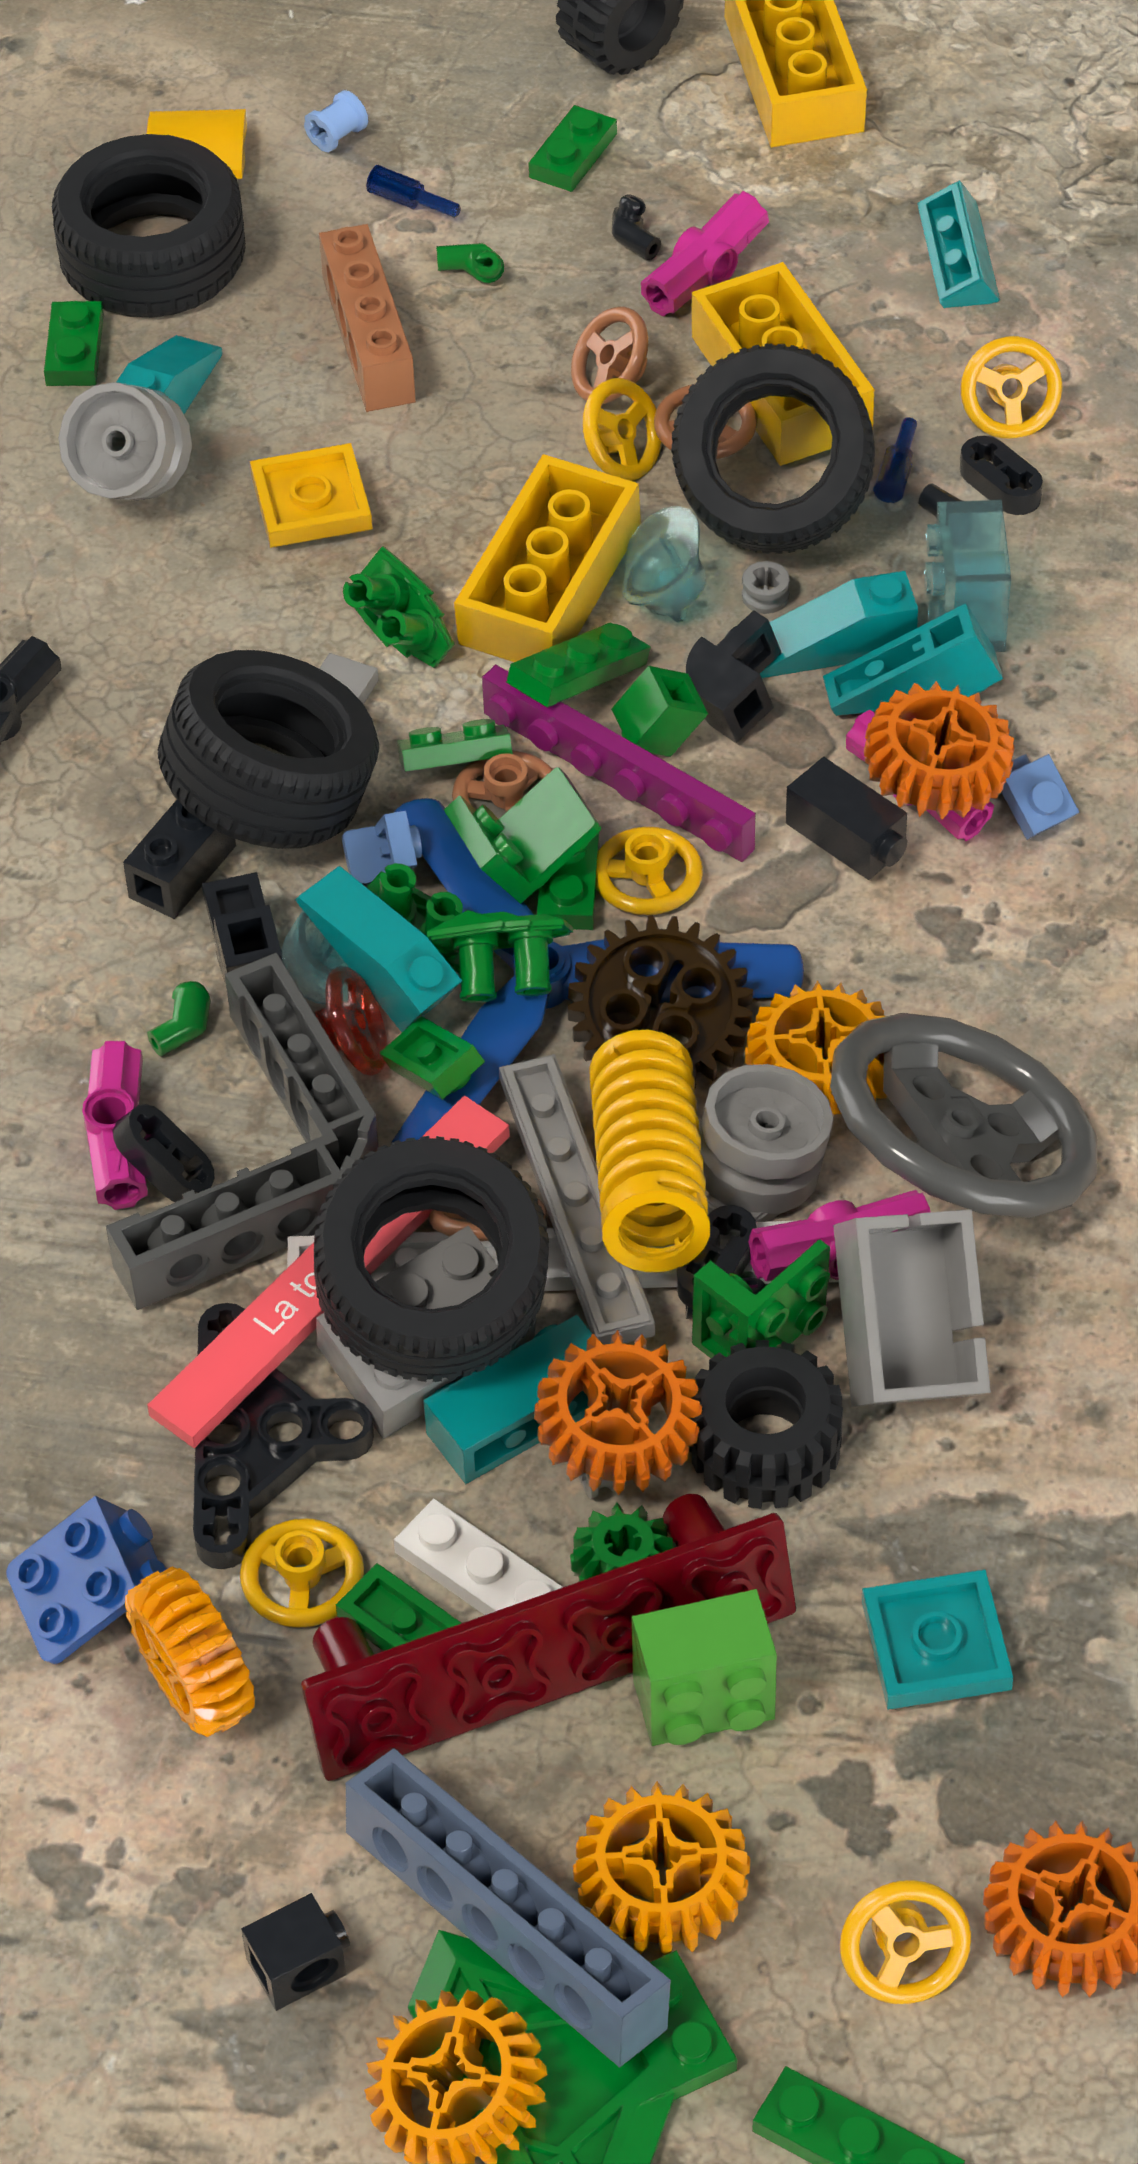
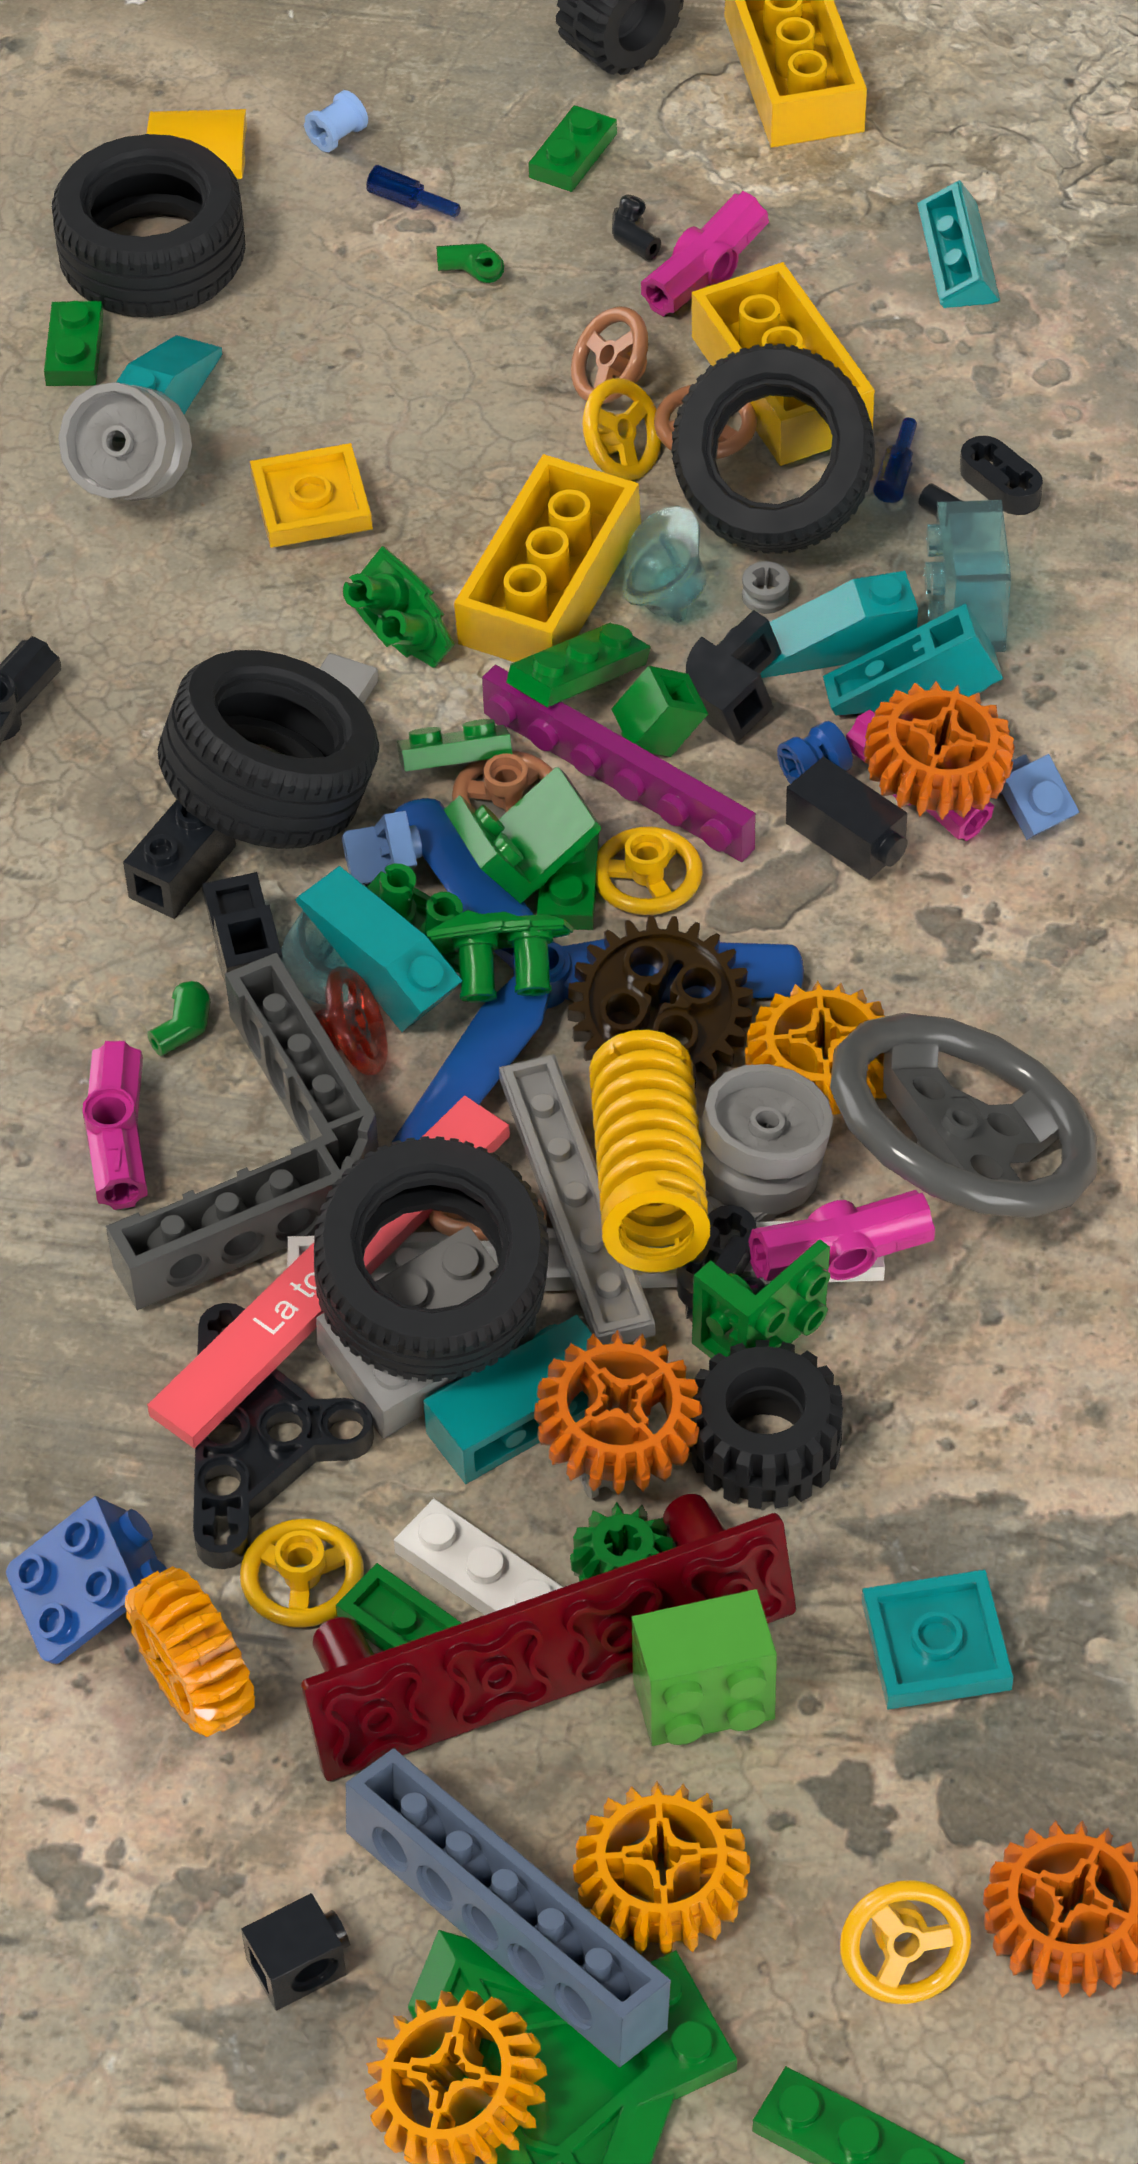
(162, 1152): black beam -> none
(367, 317): nougat brick -> none
(432, 1058): green plate -> none
(824, 740): none -> blue wheel
(903, 1302): light grey piece -> none
(994, 379): yellow piece -> none

